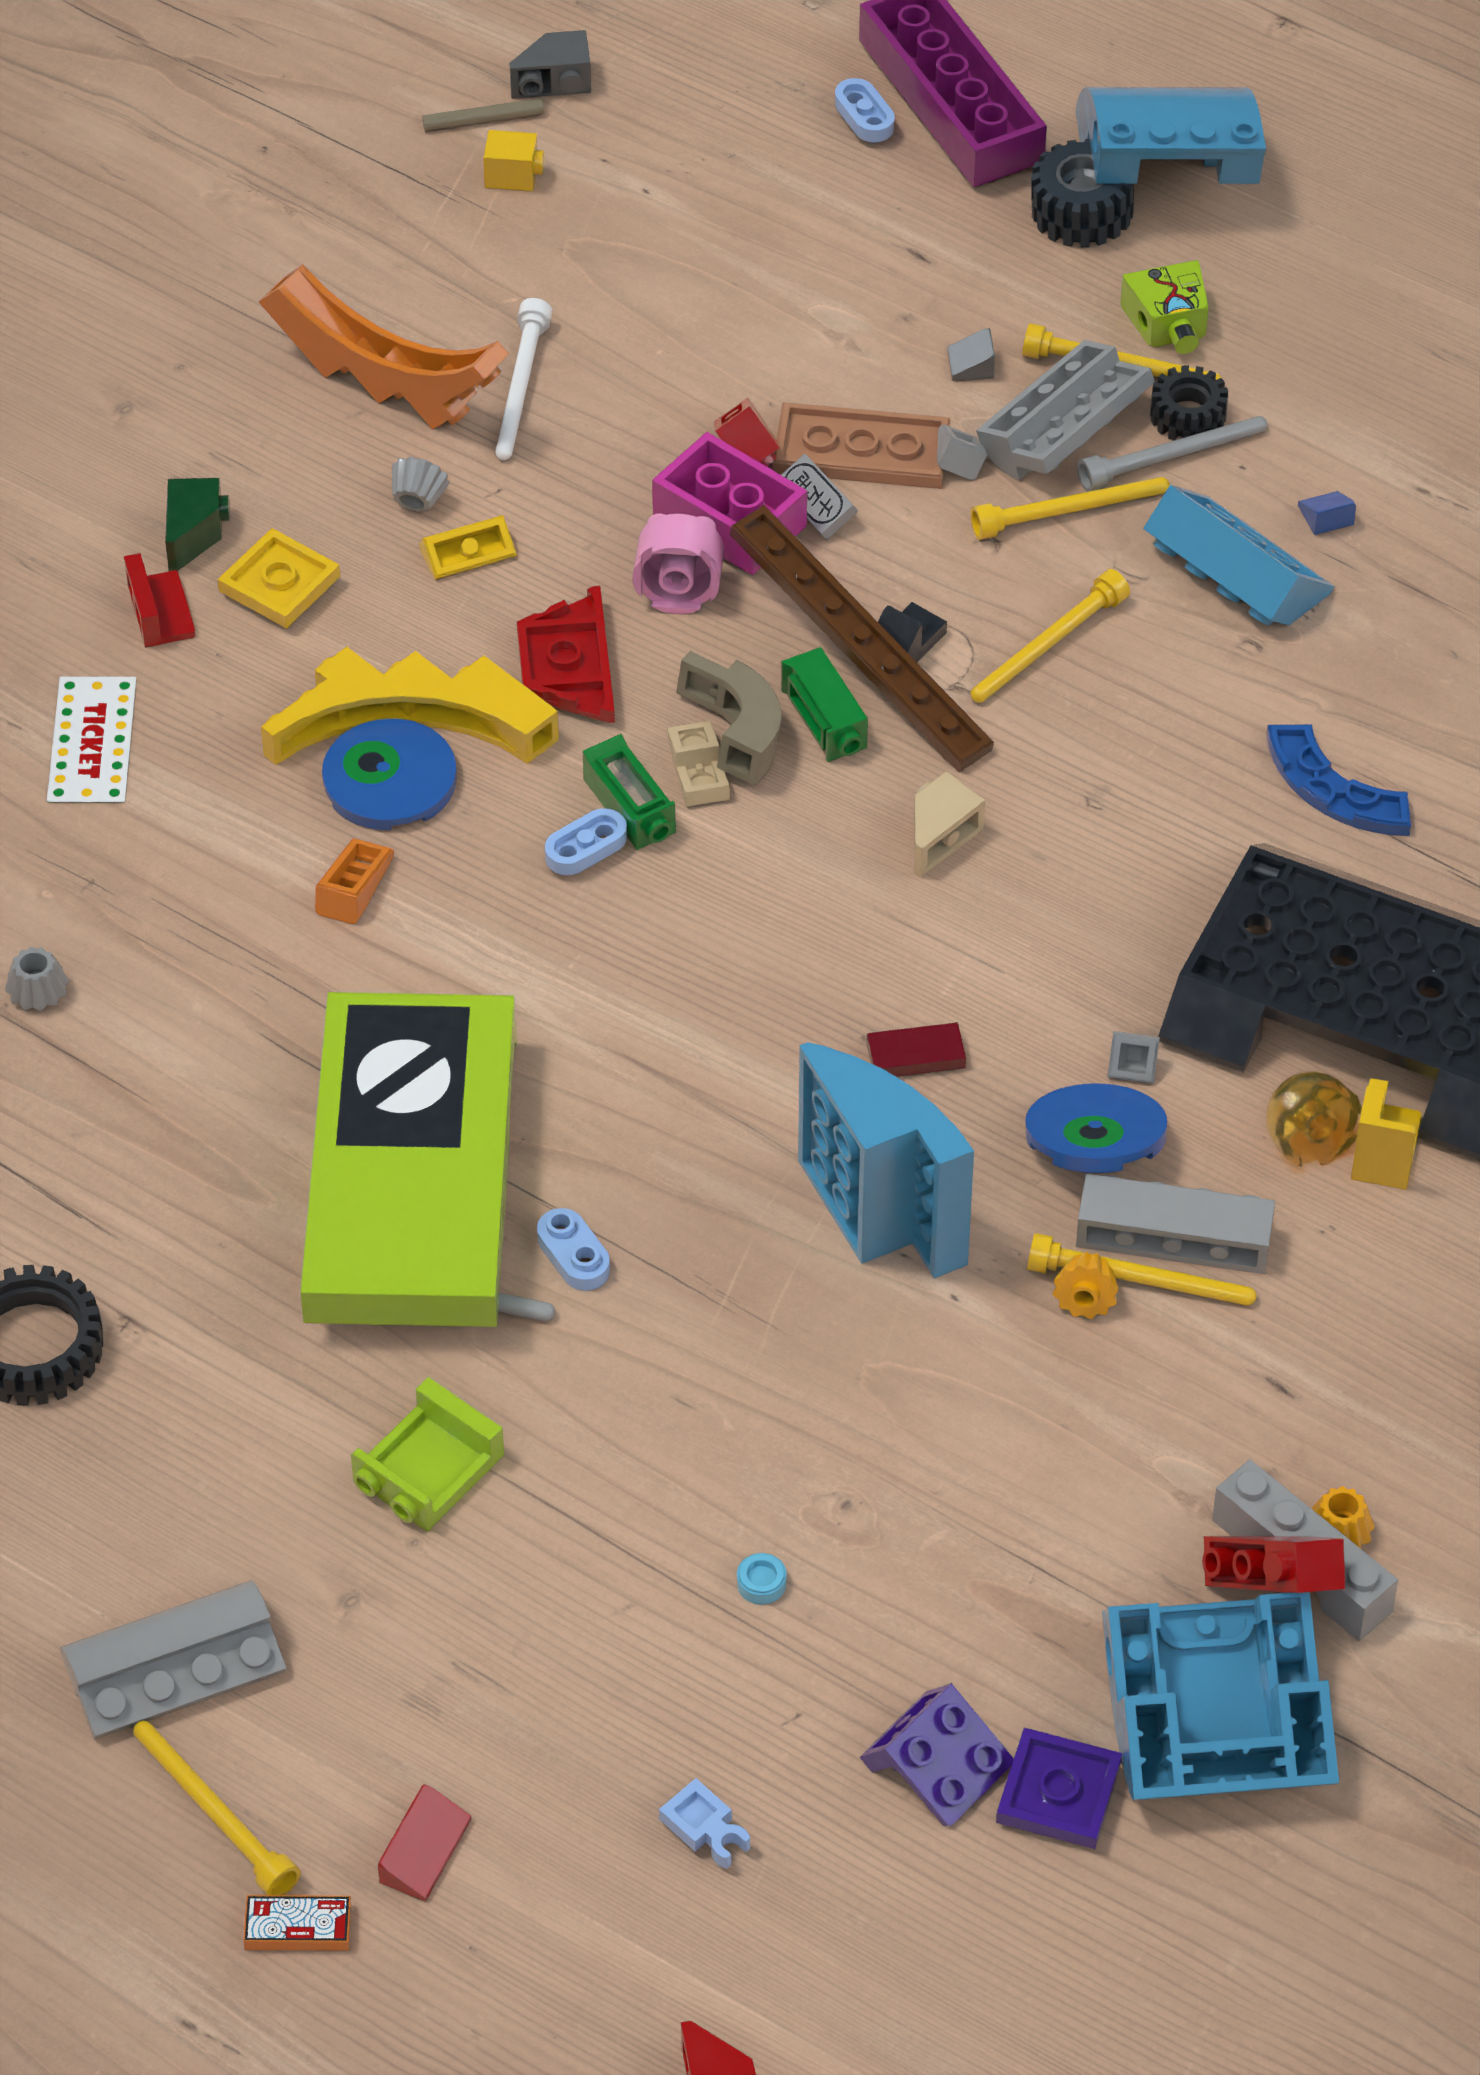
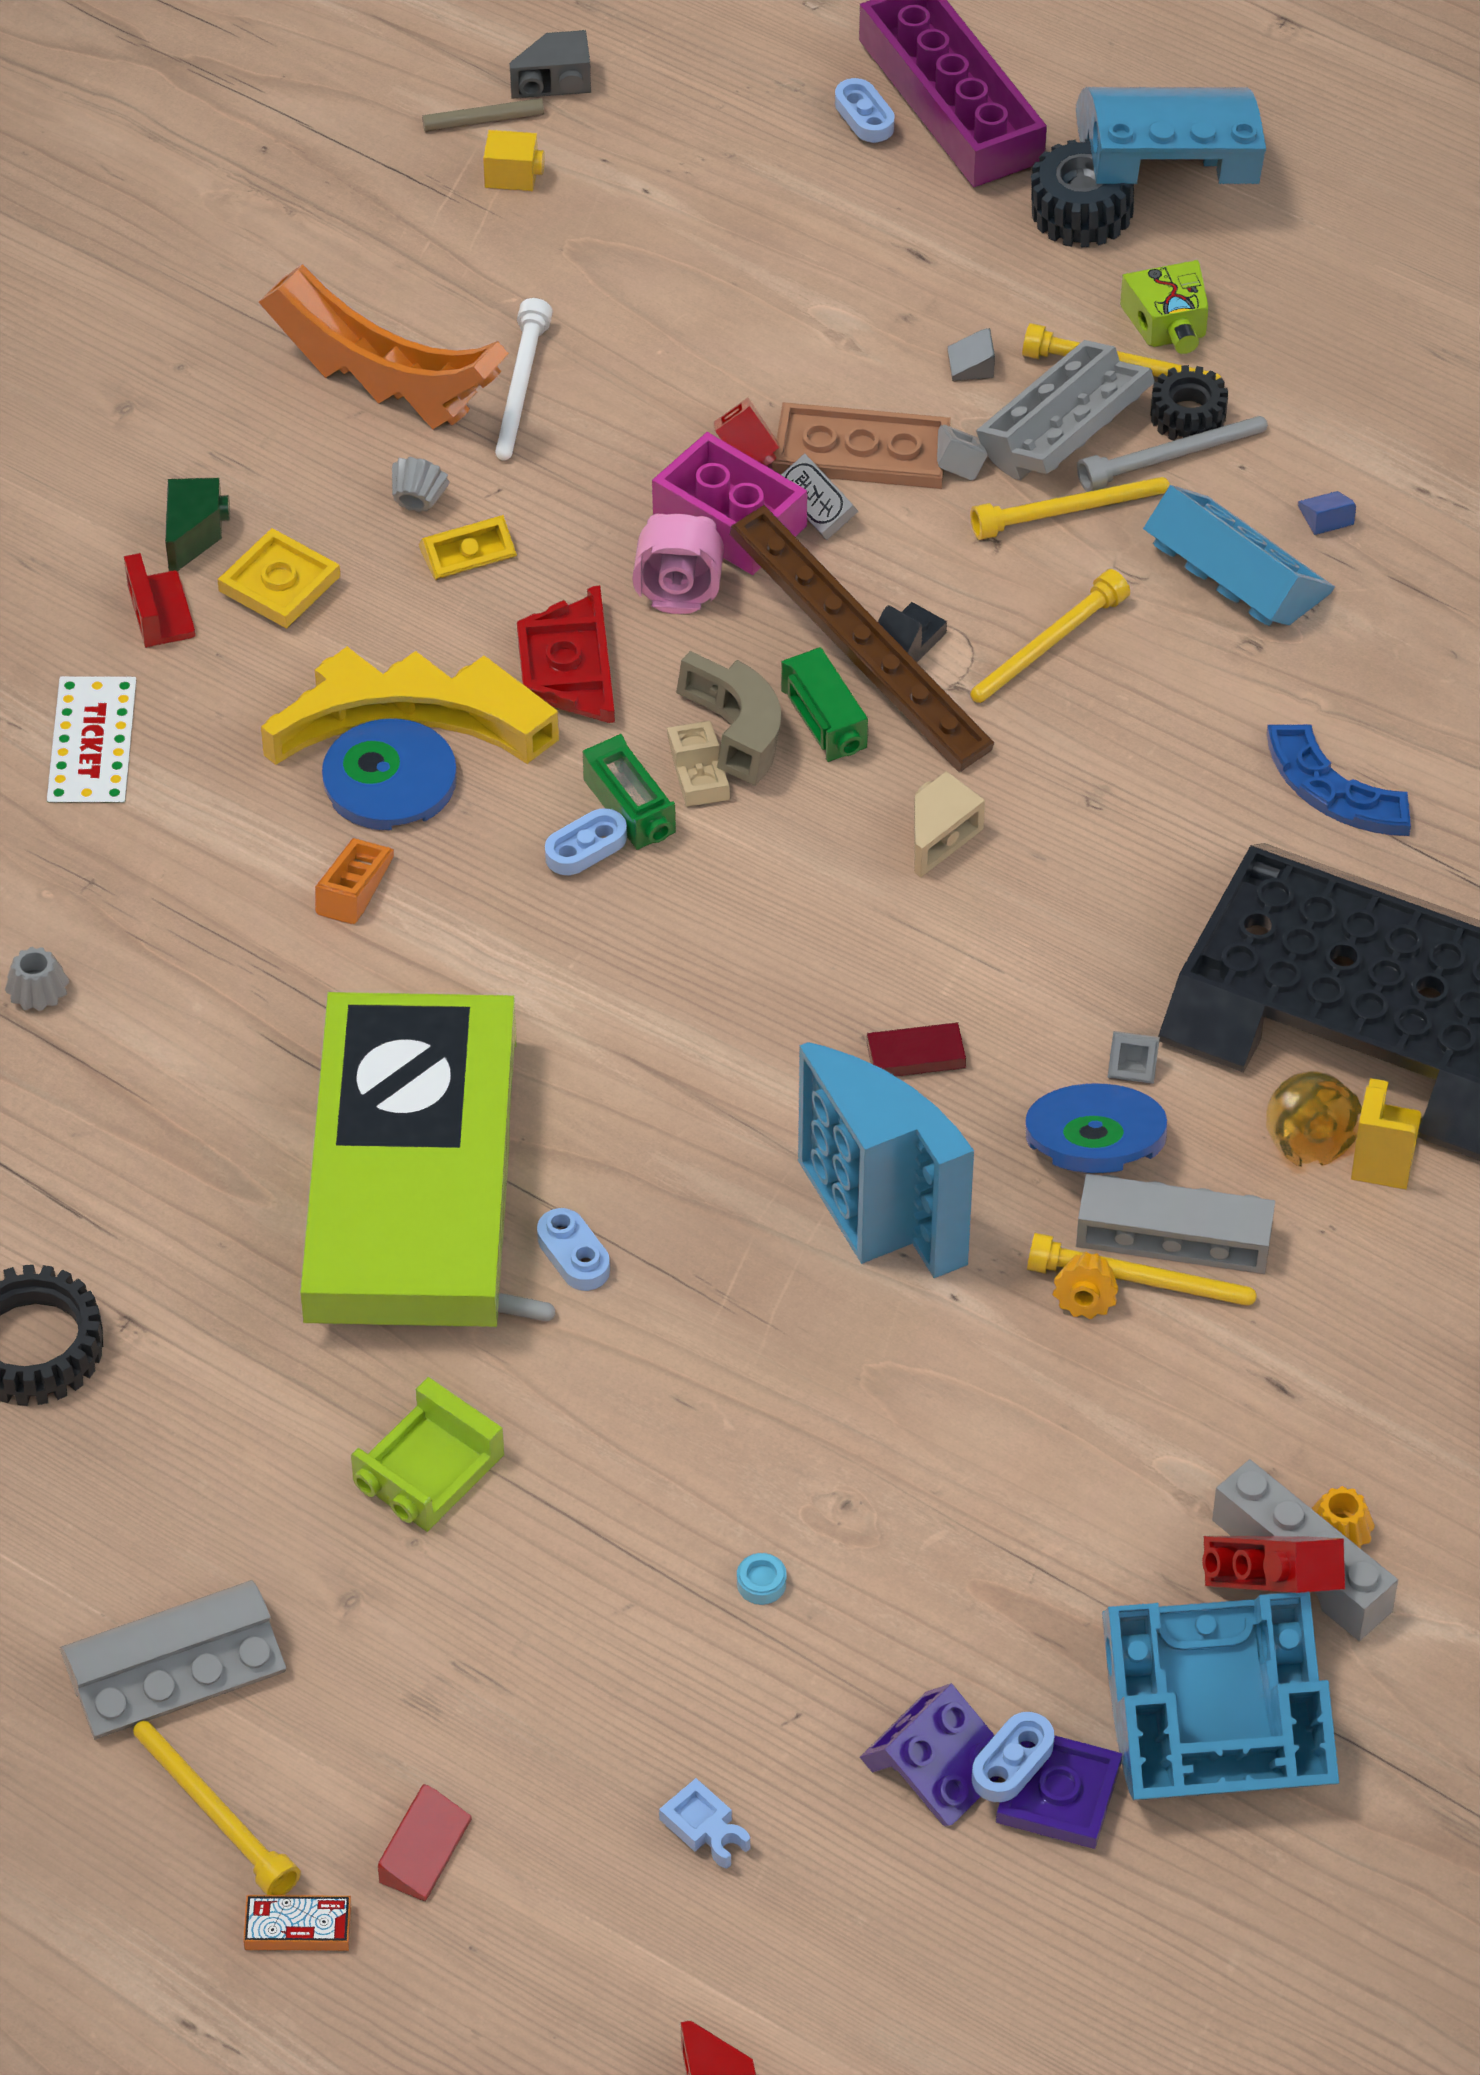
(1009, 1759): none -> light blue plate

